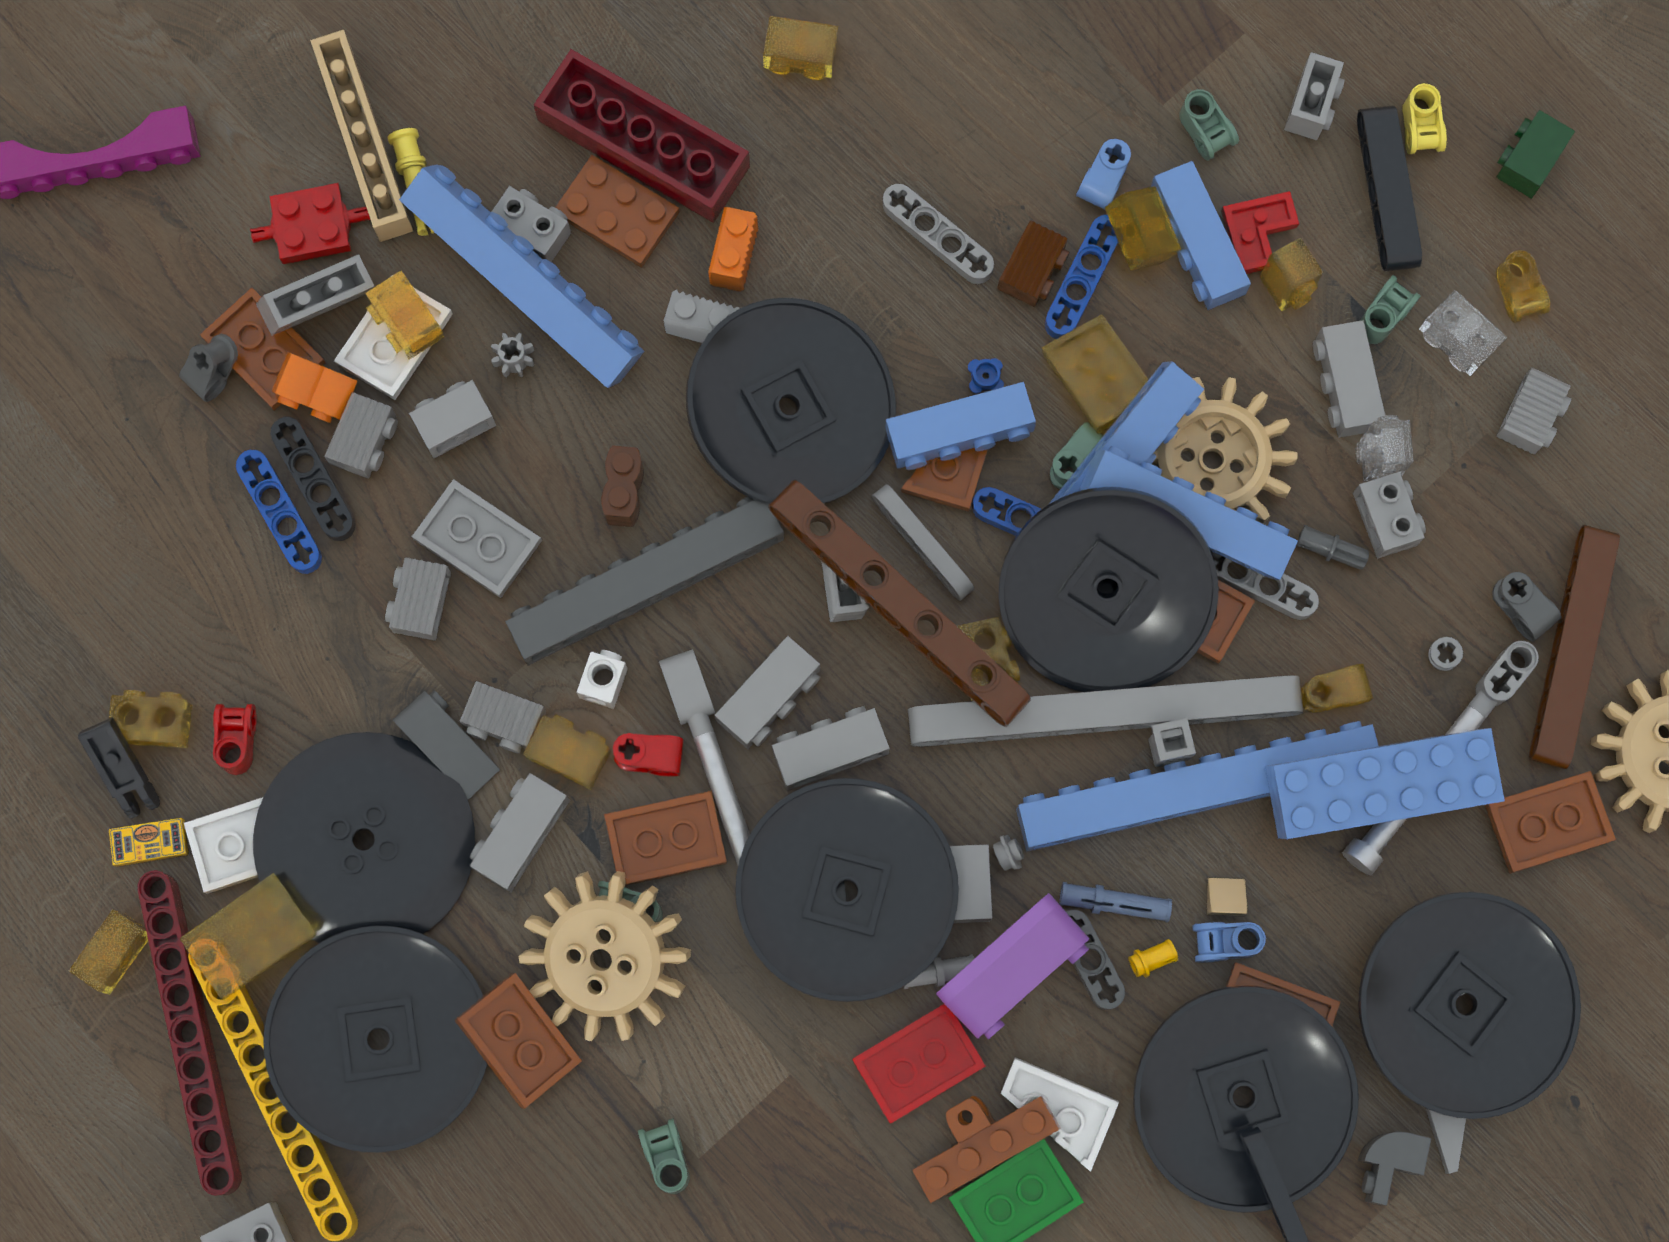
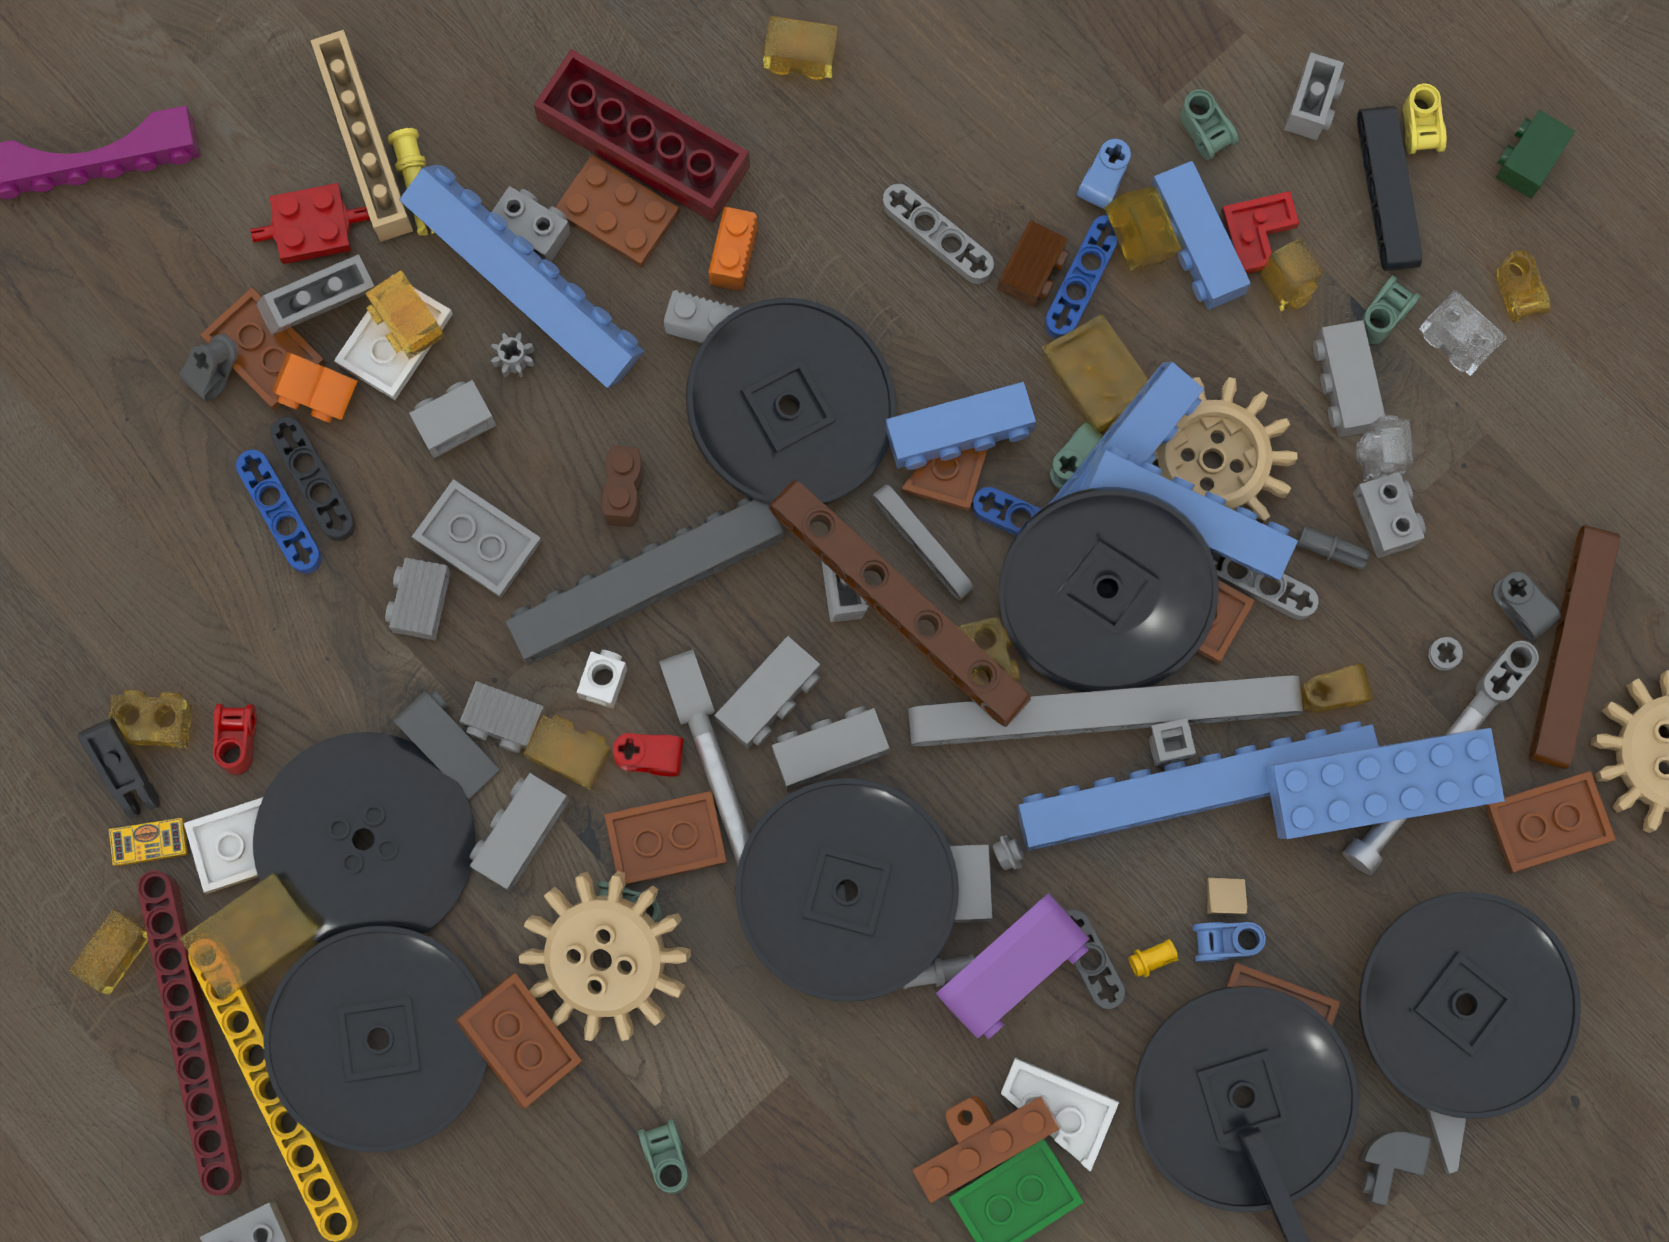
(361, 435): light grey brick -> none
(918, 1063): red plate -> none
(978, 368): blue plate -> none
(1117, 902): sand blue pin -> none
(1534, 412): light grey brick -> none

